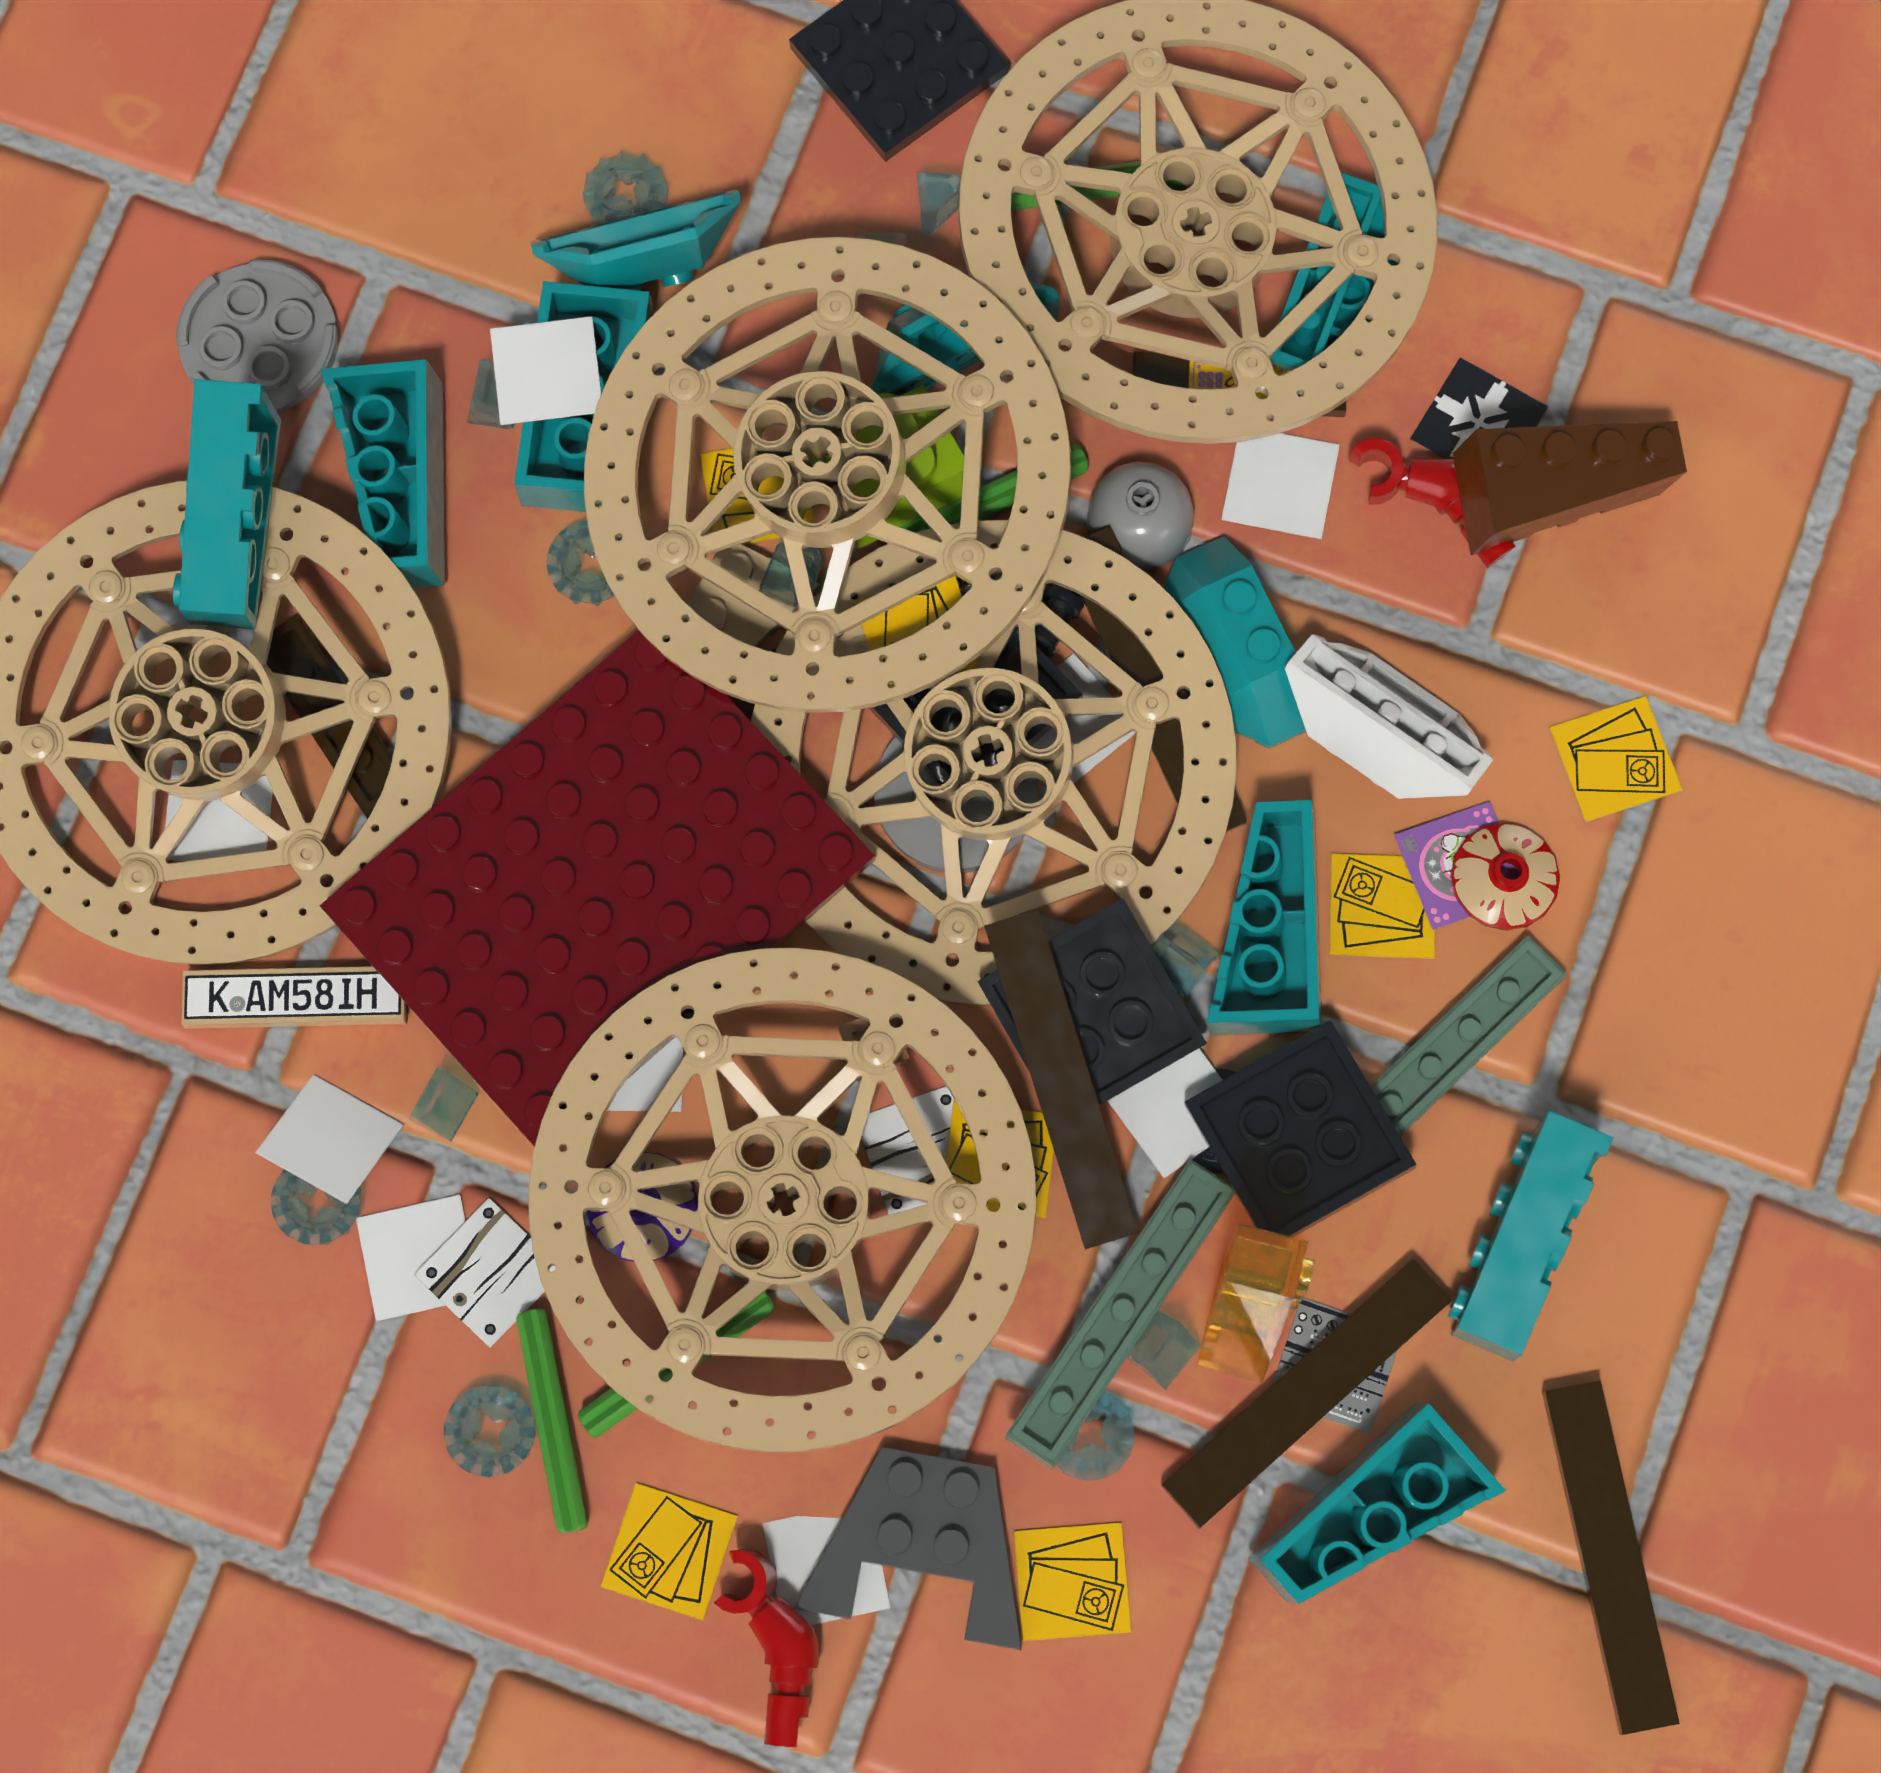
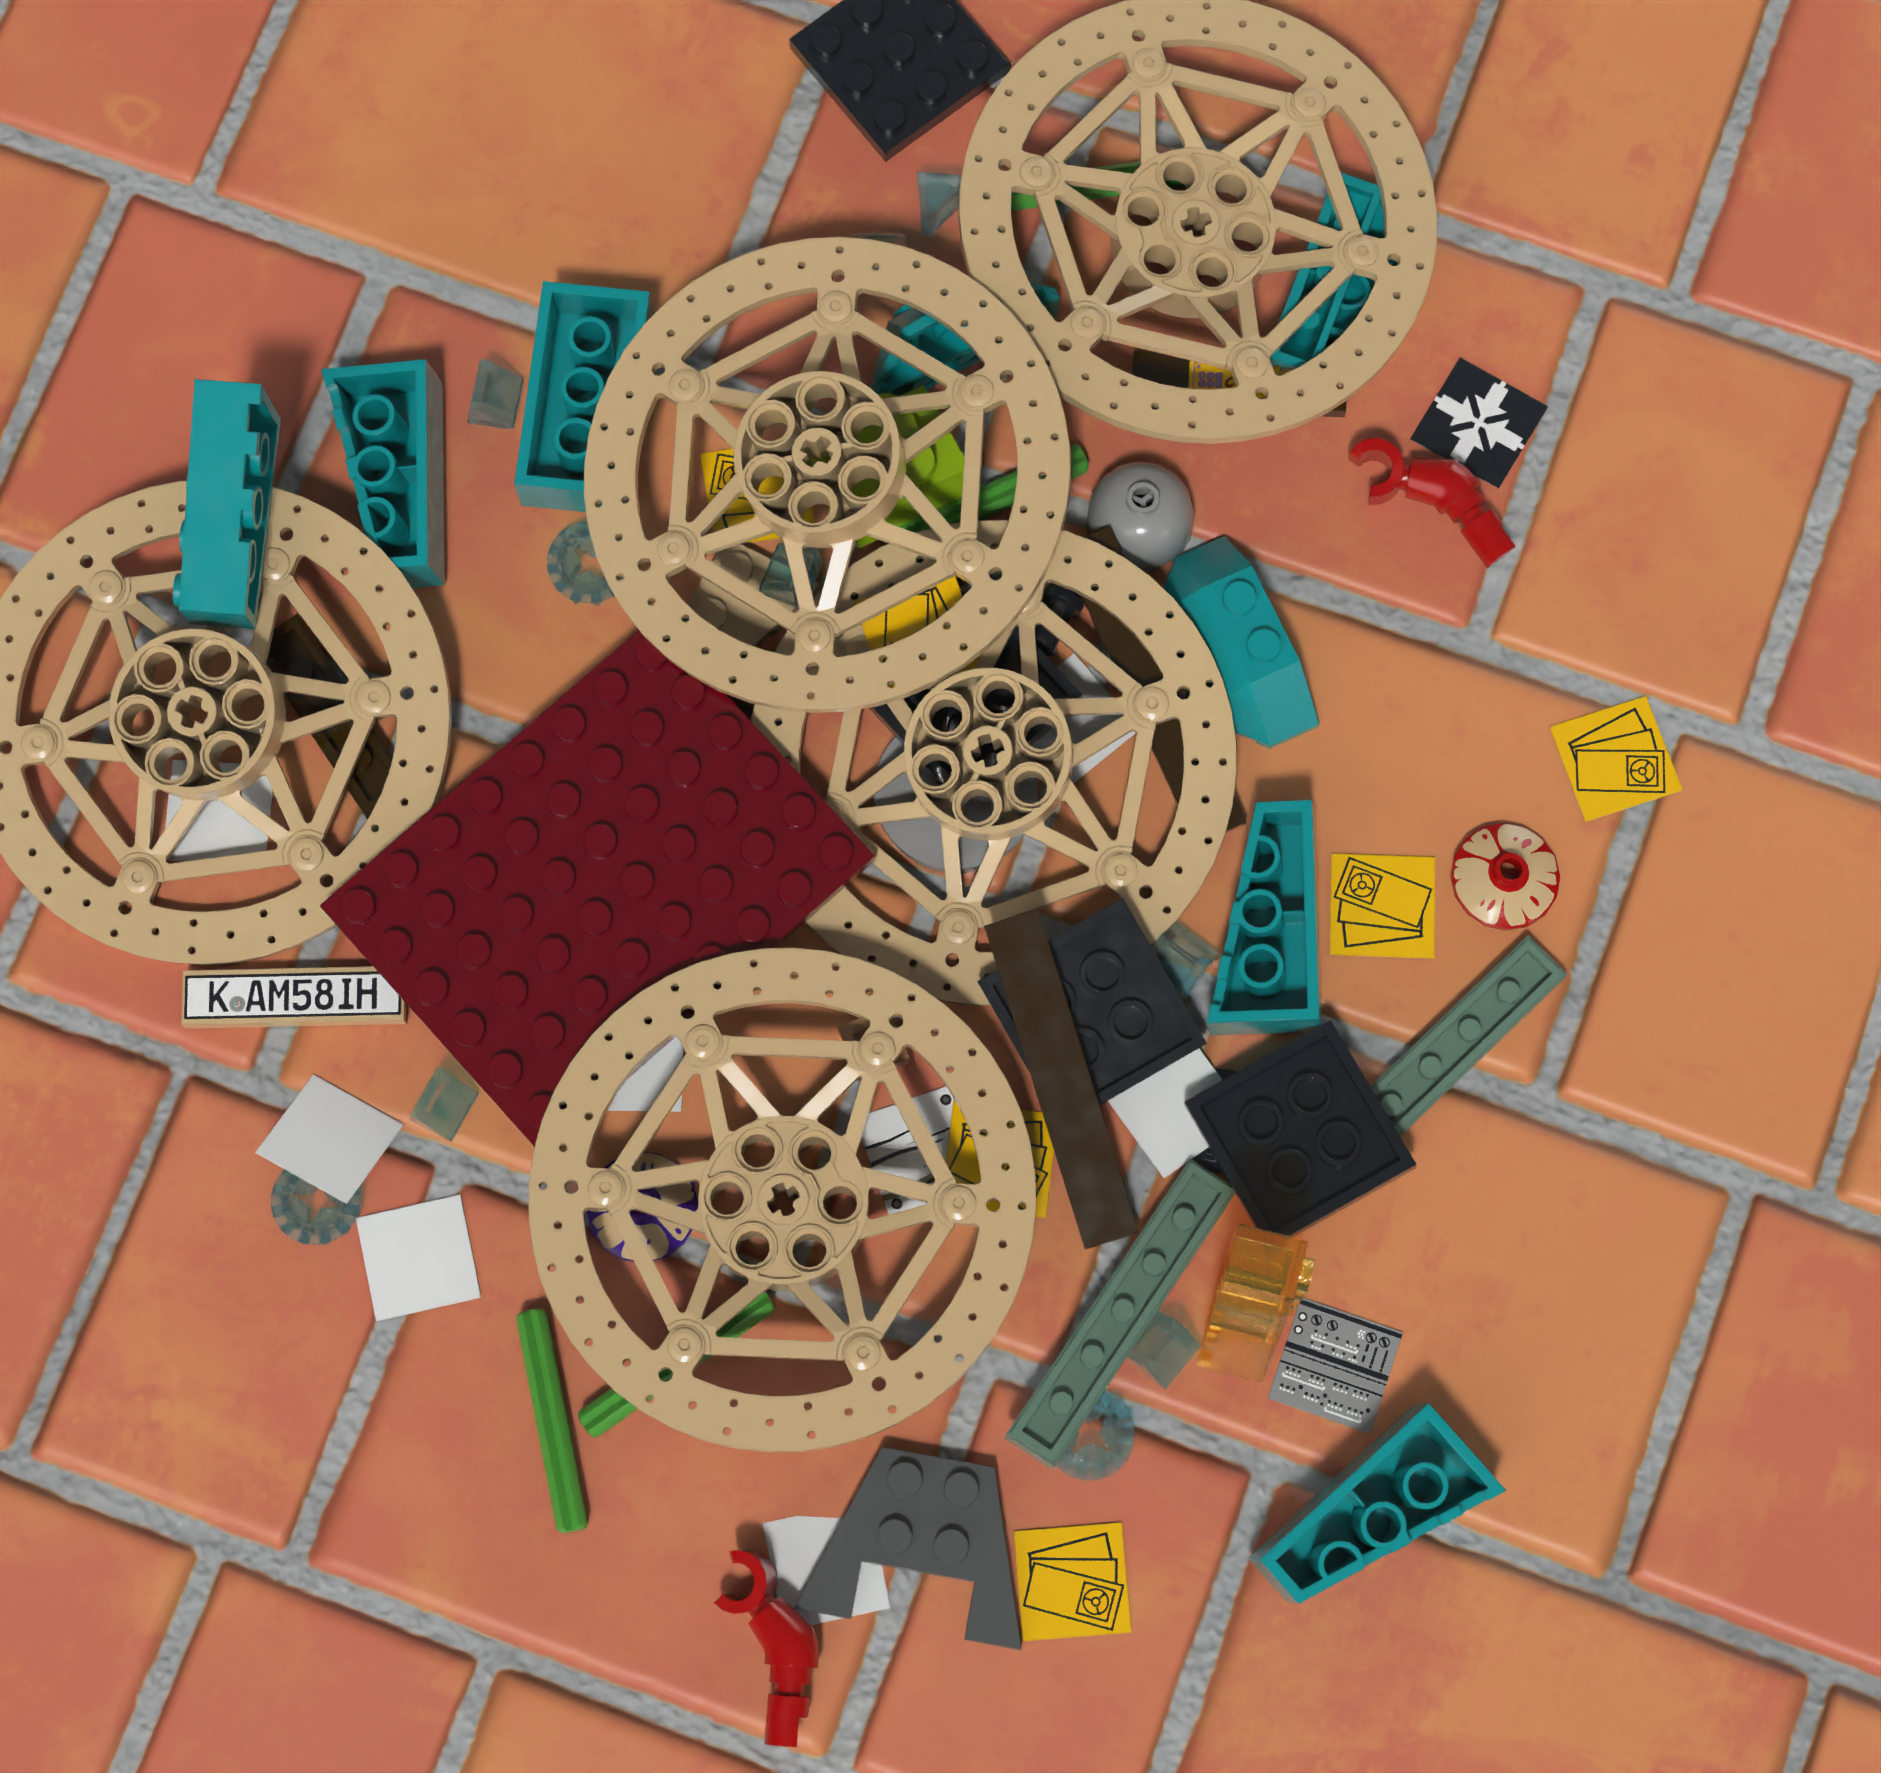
(259, 328): light grey tile -> none
(464, 1423): clear light blue gear -> none
(485, 1273): white sticker -> none
(545, 370): white sticker -> none
(600, 187): clear light blue gear -> none
(642, 246): teal wedge -> none
(669, 1551): yellow sticker -> none
(1281, 484): white sticker -> none
(1305, 1393): dark brown tile -> none
(1383, 722): white wedge -> none
(1429, 859): sticker -> none
(1528, 1235): teal wedge -> none
(1555, 475): reddish brown wedge -> none
(1610, 1558): dark brown tile -> none

